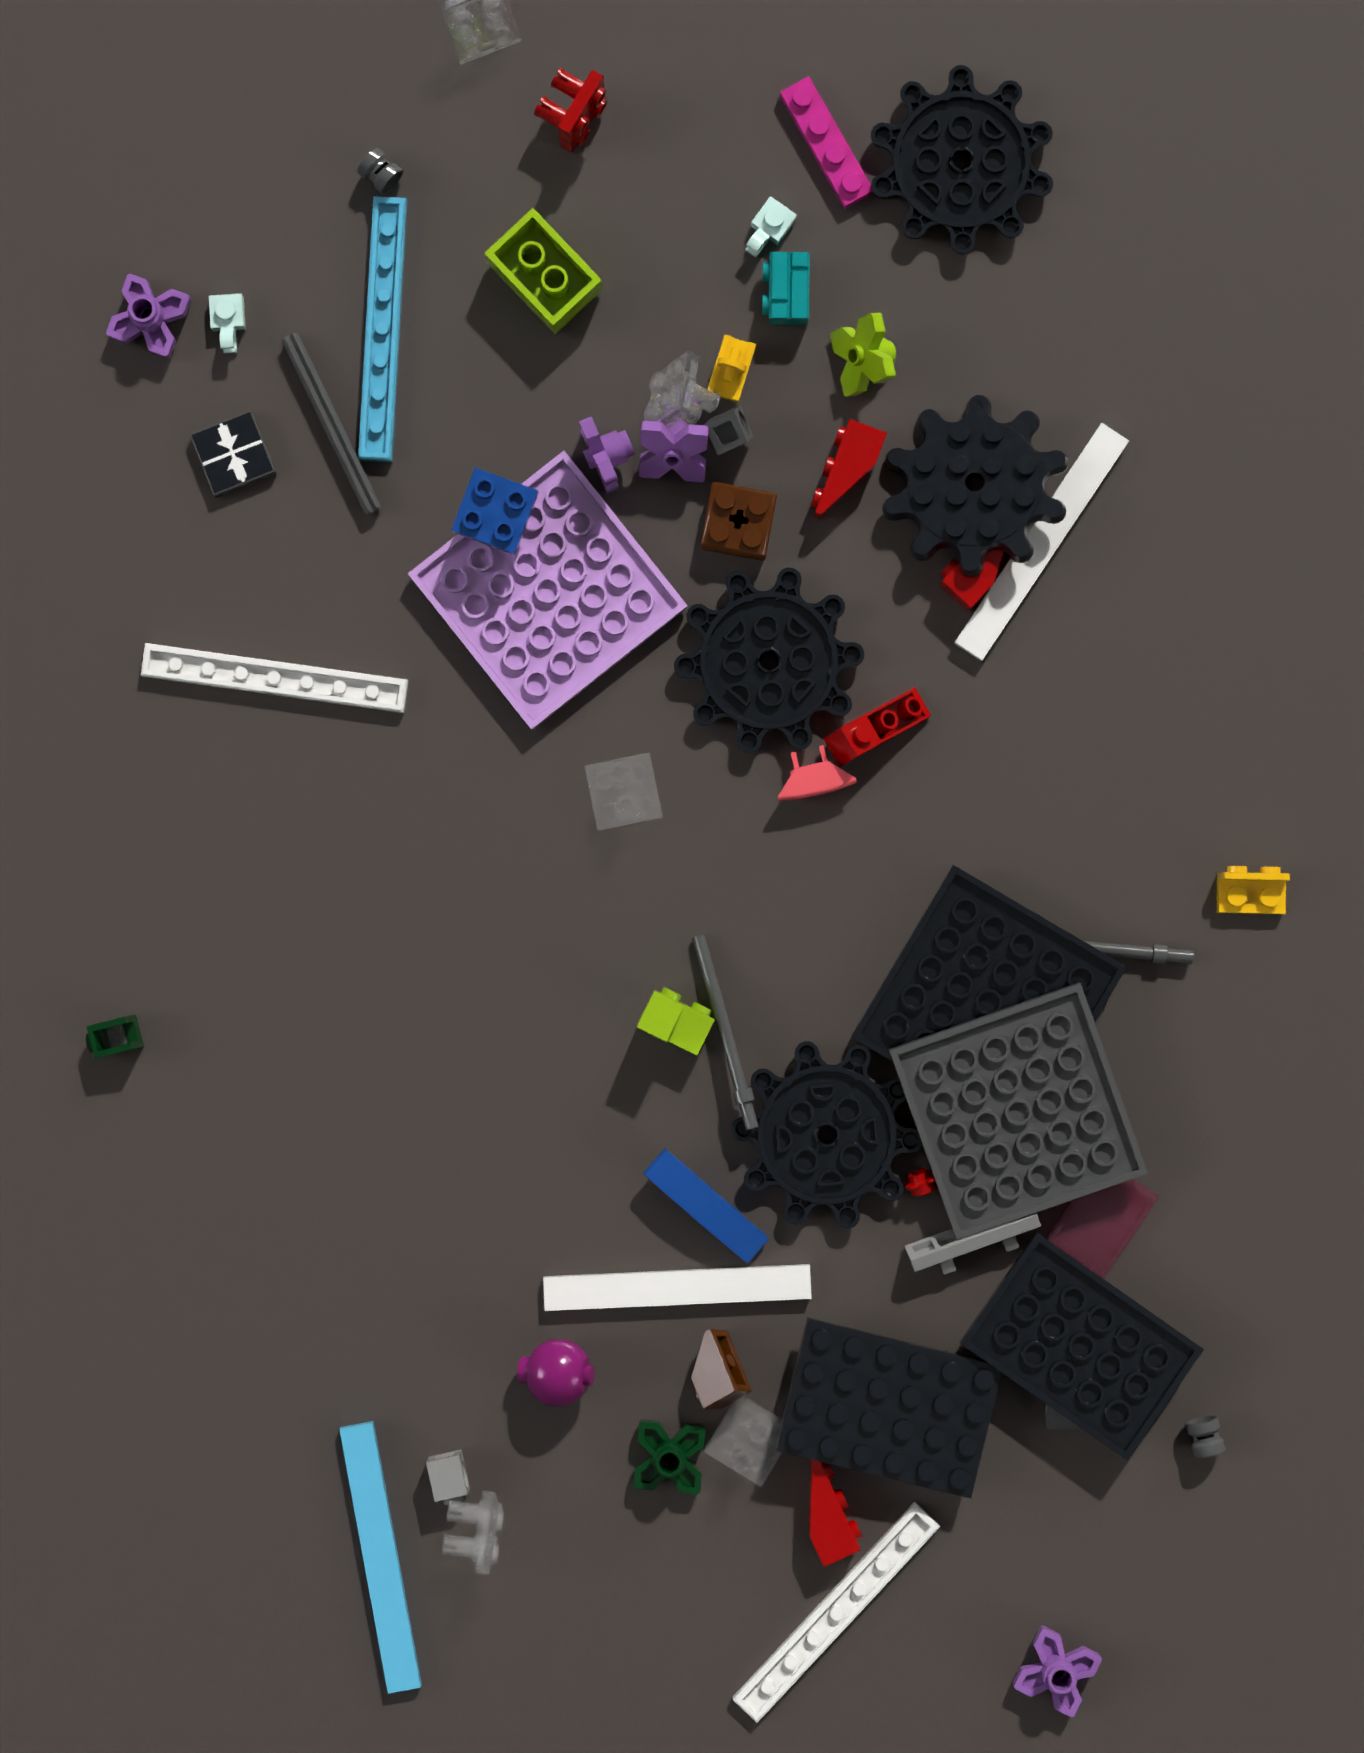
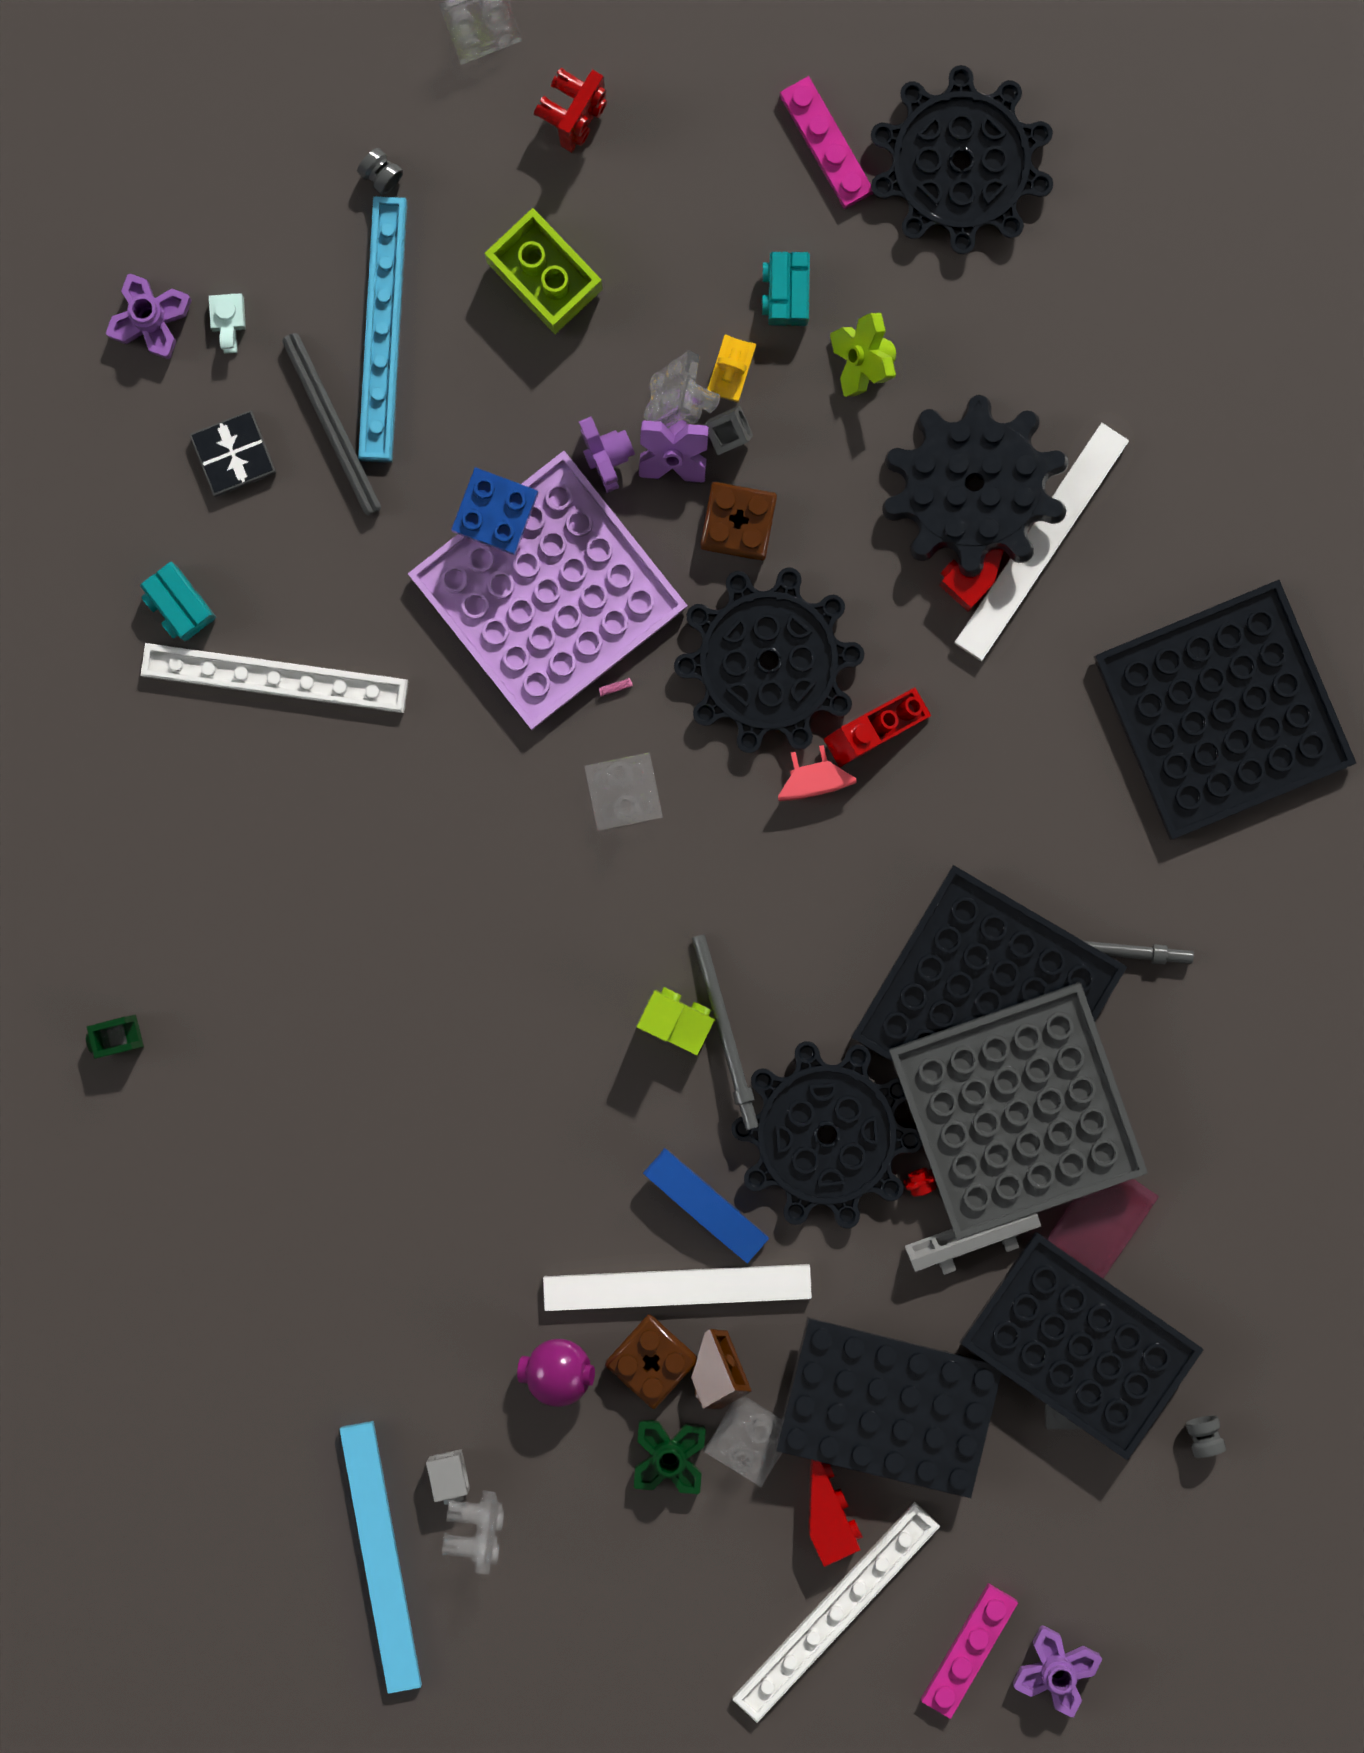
(177, 601): none -> teal brick
(617, 686): none -> bright pink leg
(653, 1383): none -> reddish brown brick
(771, 224): light aqua plate -> none
(855, 459): red slope -> none
(969, 1651): none -> dark pink plate
(1224, 709): none -> black plate
(1252, 891): yellow bracket -> none

